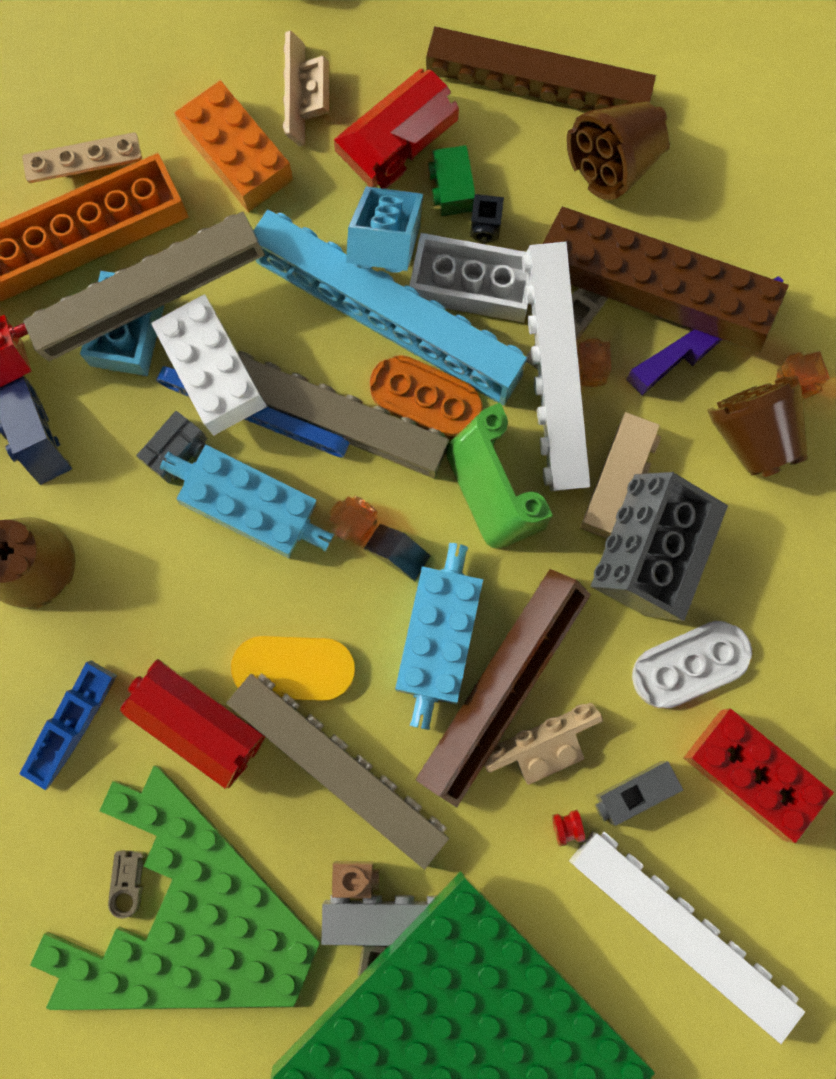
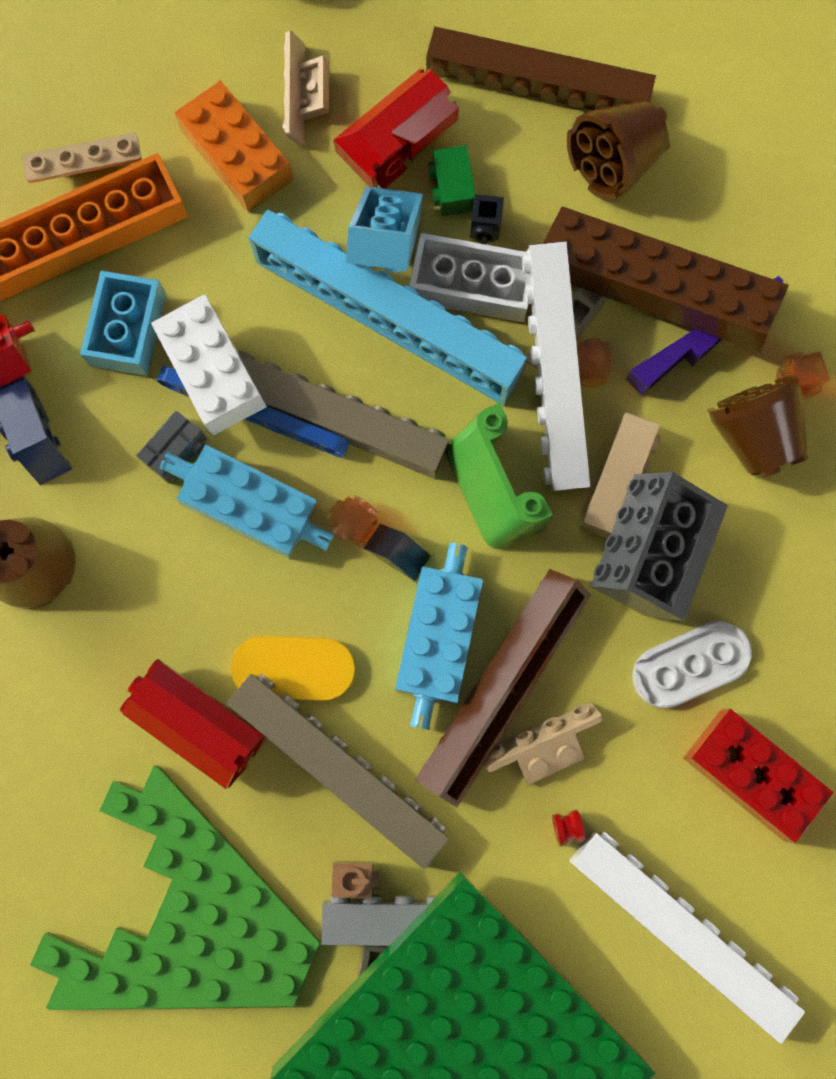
(68, 725): blue slope -> none
(125, 879): dark tan piece -> none
(143, 287): dark tan brick -> none
(424, 395): orange tile -> none
(638, 793): dark grey brick -> none

